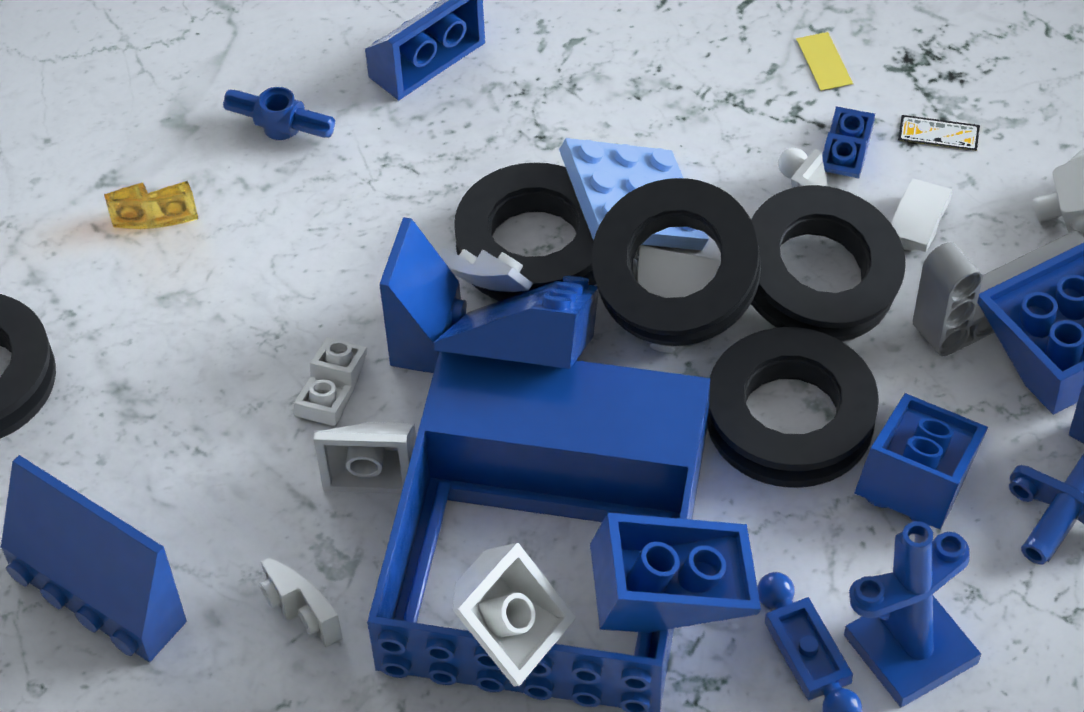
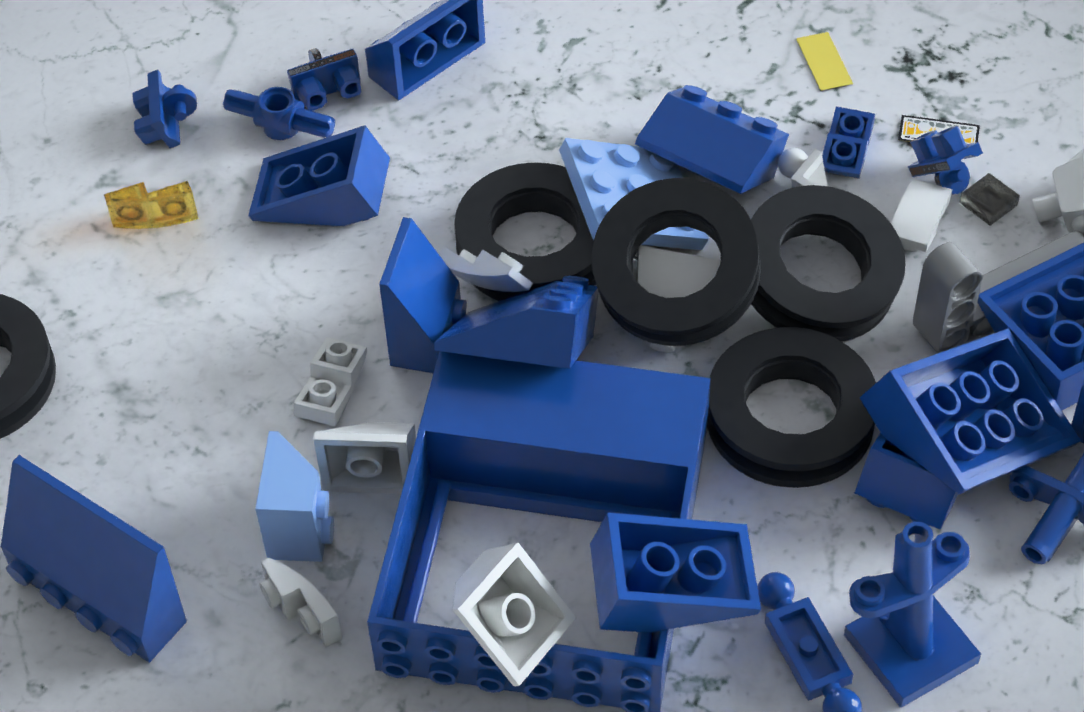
(162, 110): none -> blue hips
(292, 505): none -> light blue slope
(323, 181): none -> blue slope
(325, 76): none -> blue hips
(714, 139): none -> blue slope
(942, 156): none -> blue hips
(970, 412): none -> blue slope
(989, 199): none -> clear smoke tile

